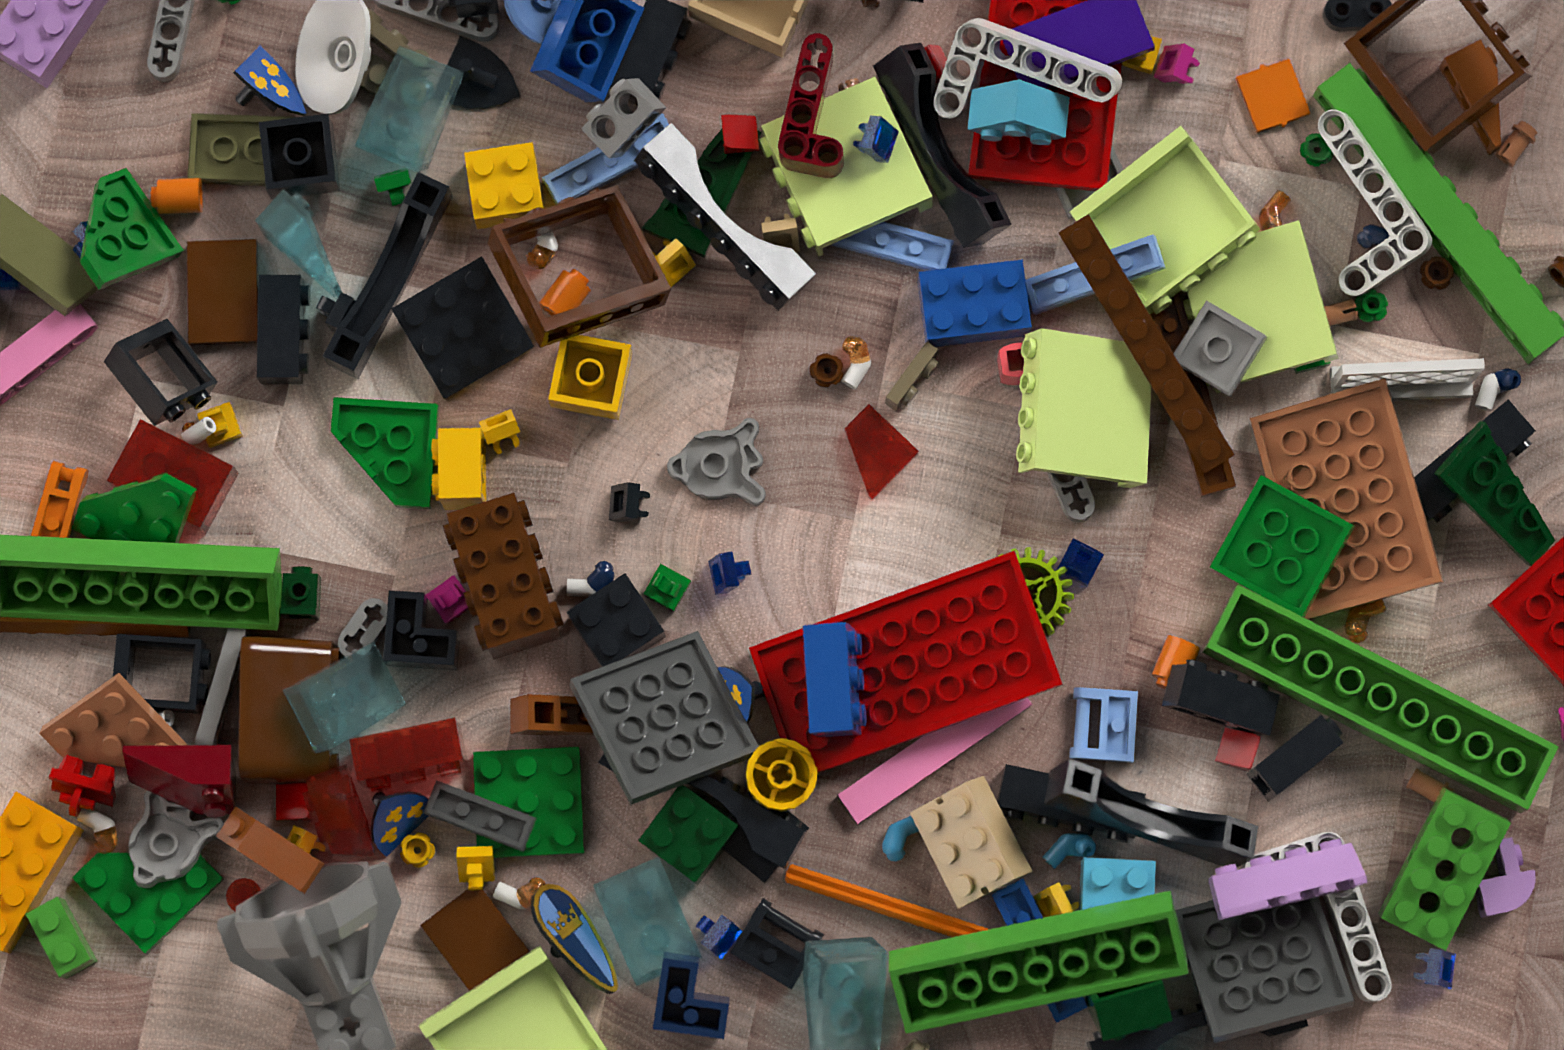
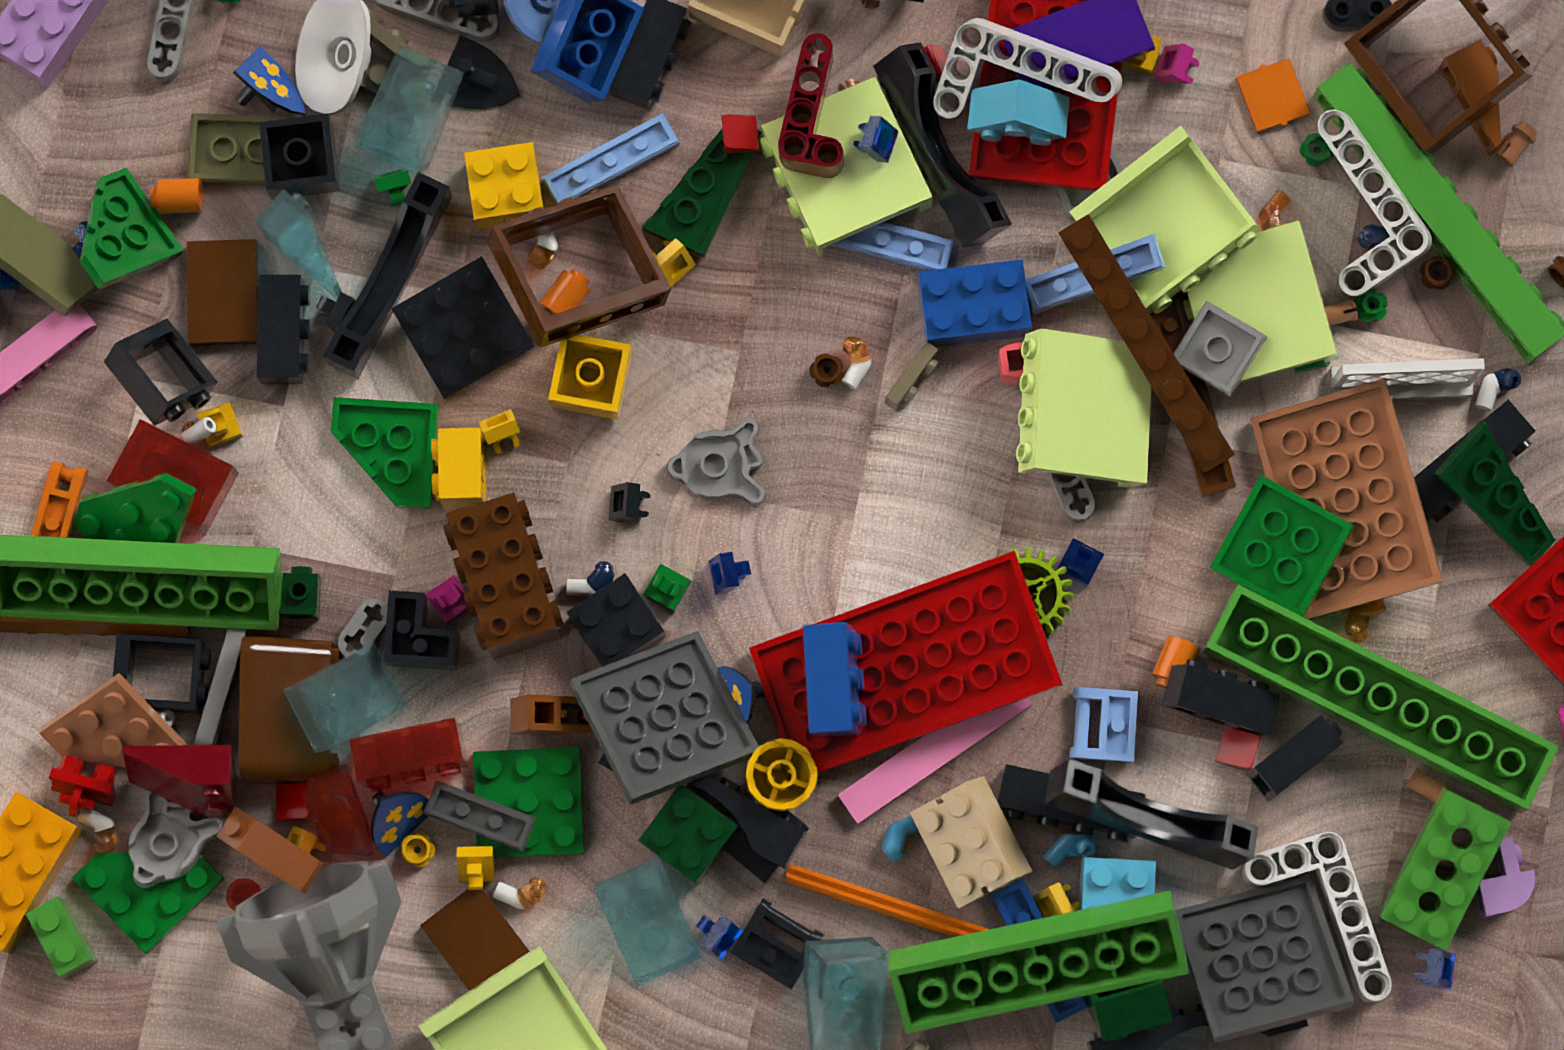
(573, 936): shield -> none
(628, 124): light grey brick -> none
(683, 1009): dark blue brick -> none
(770, 268): arch -> none
(781, 232): tan tile -> none
(878, 450): clear red wing -> none
(1285, 880): lavender wedge -> none

